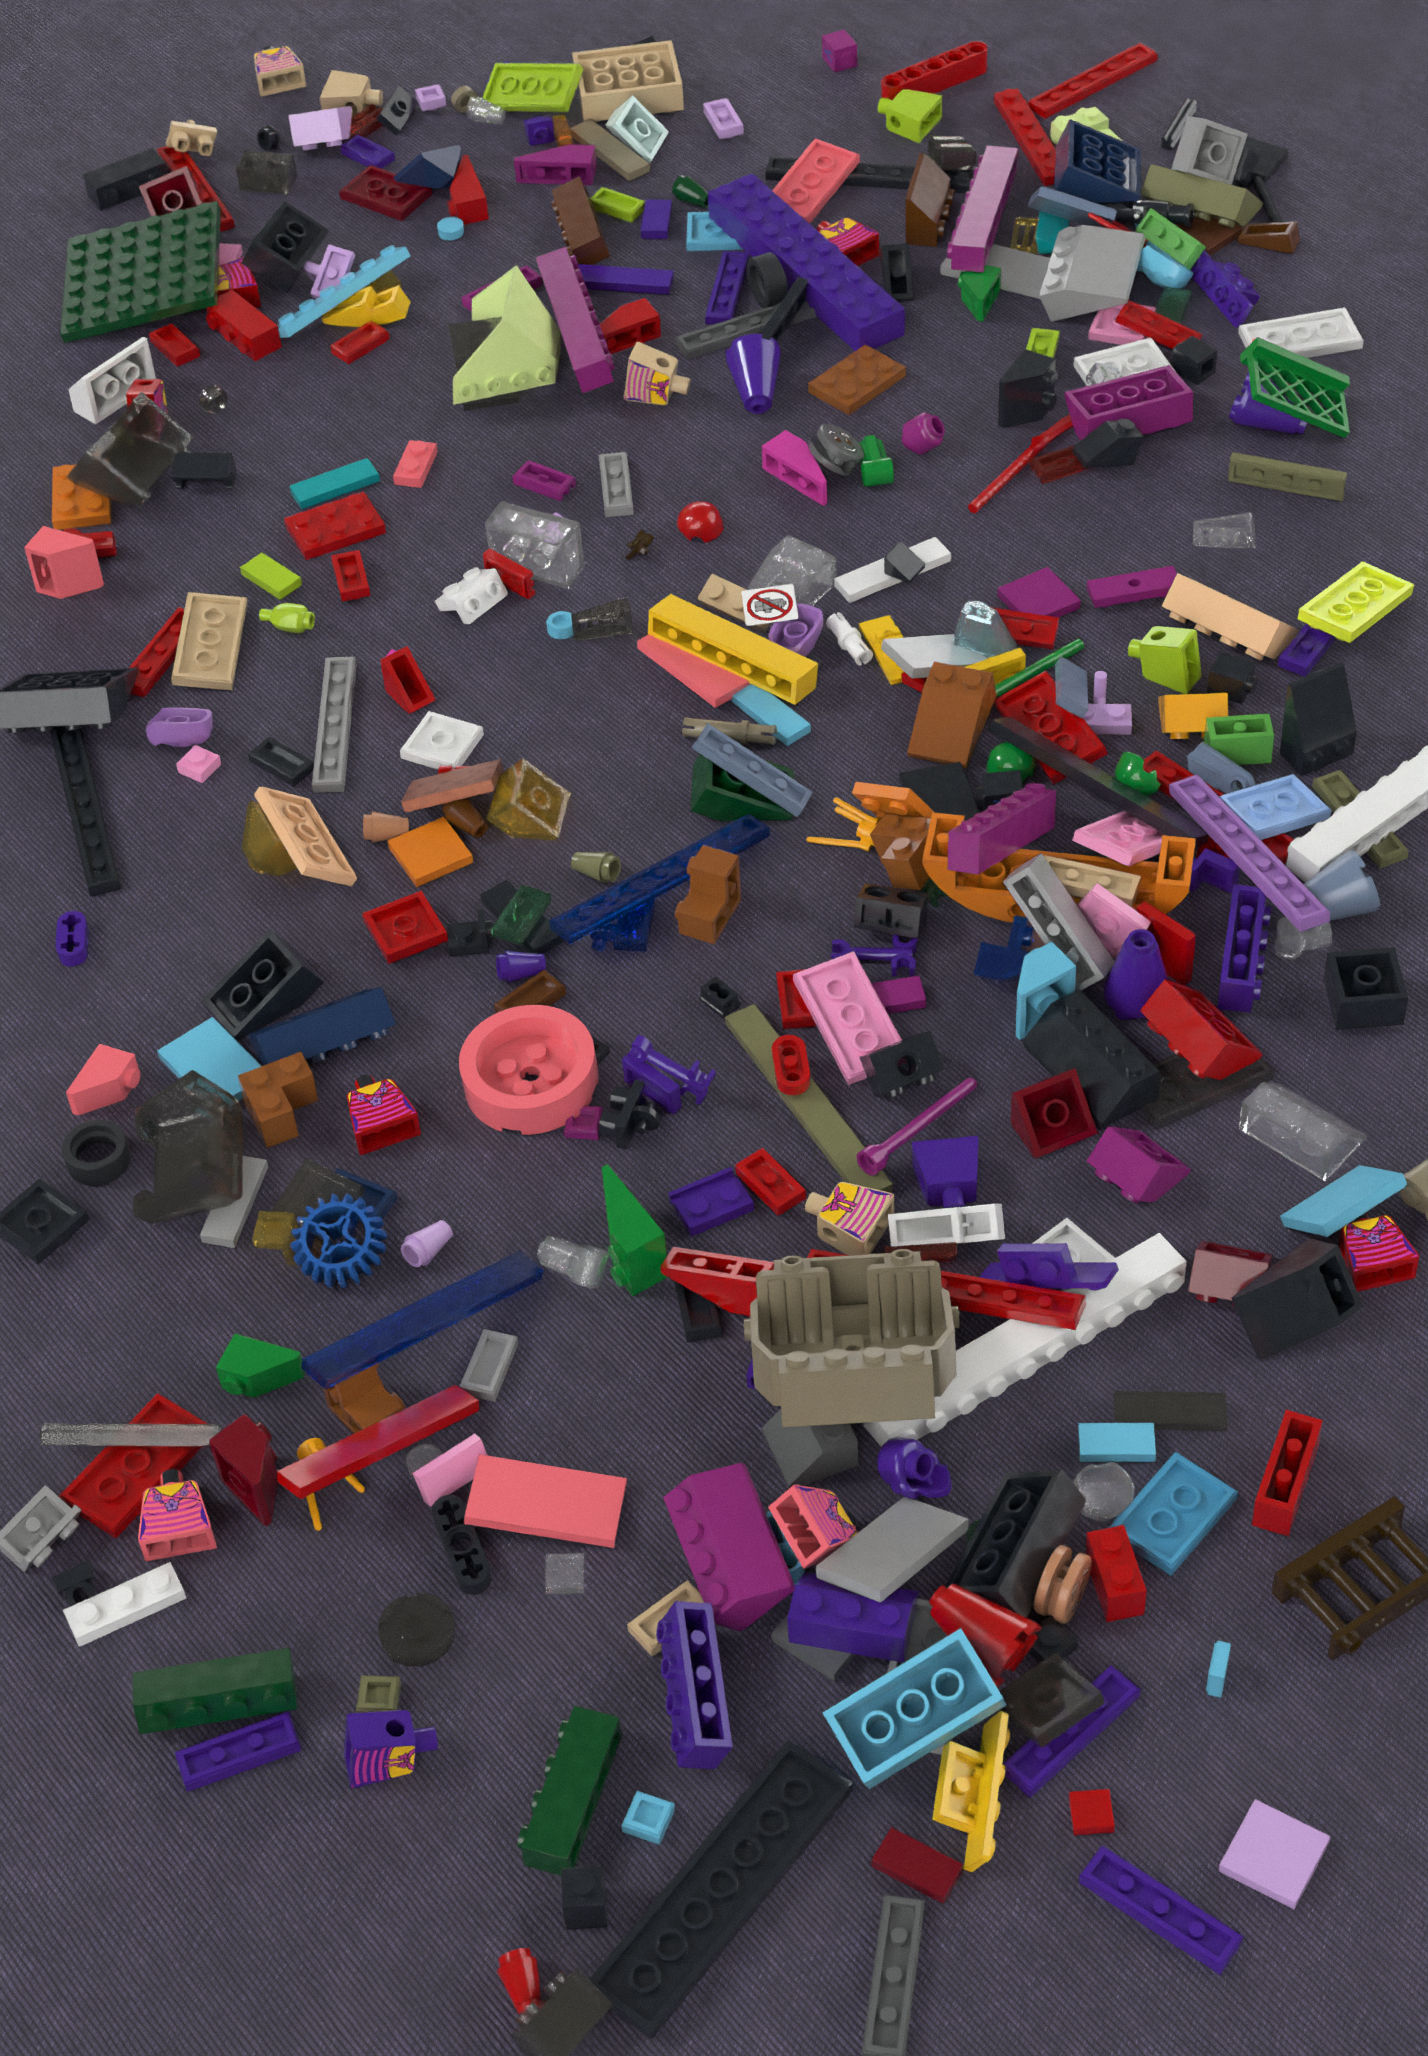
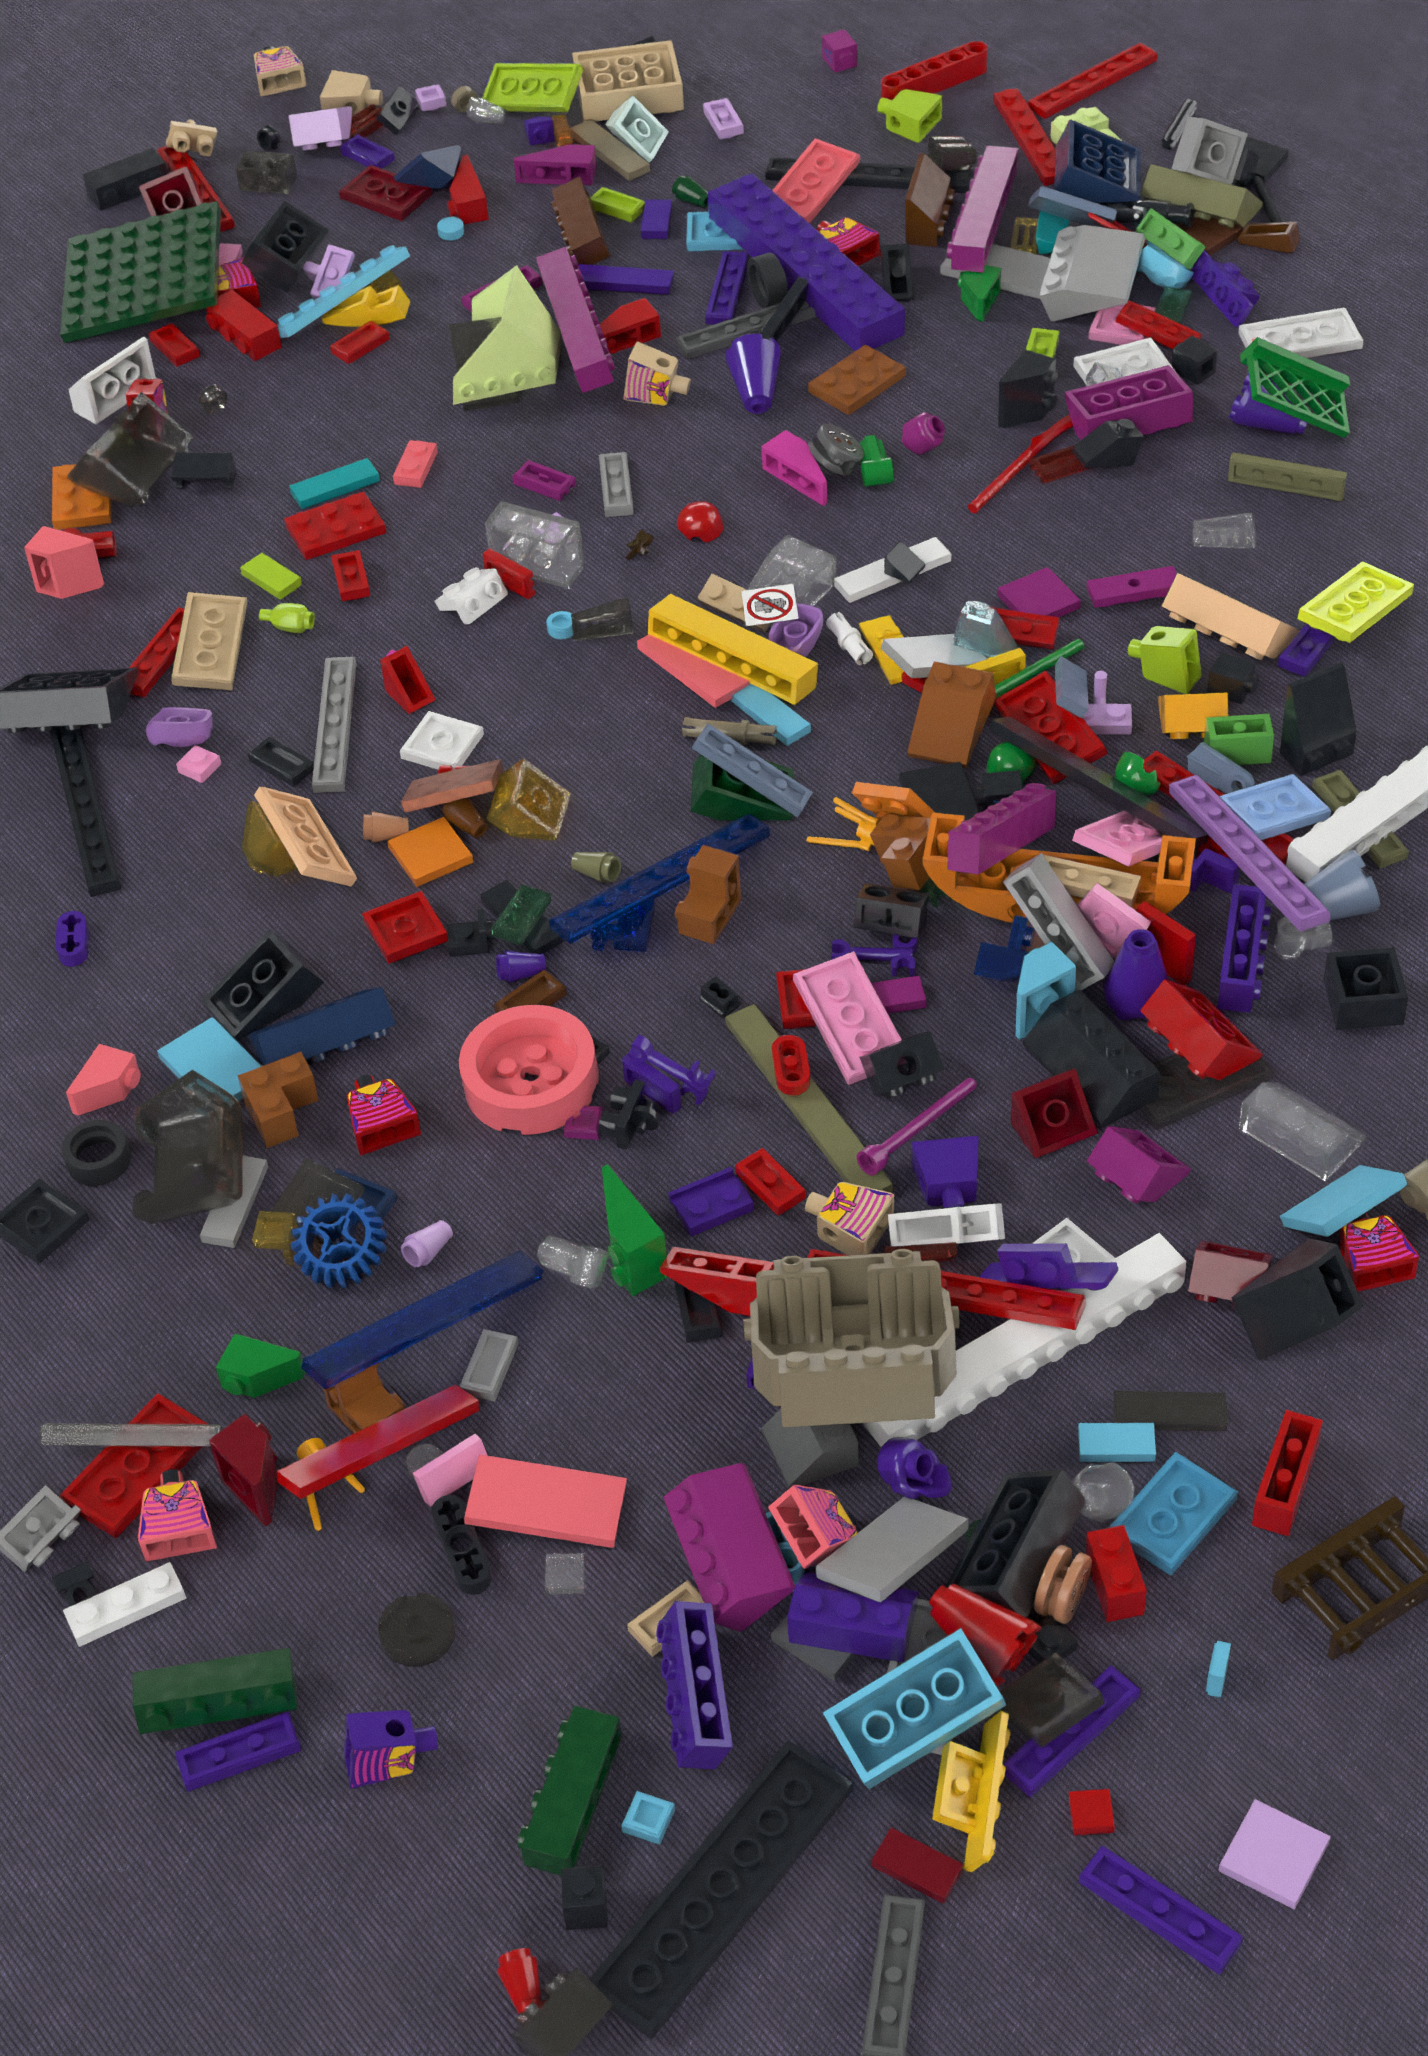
(378, 1694): olive tile -> none

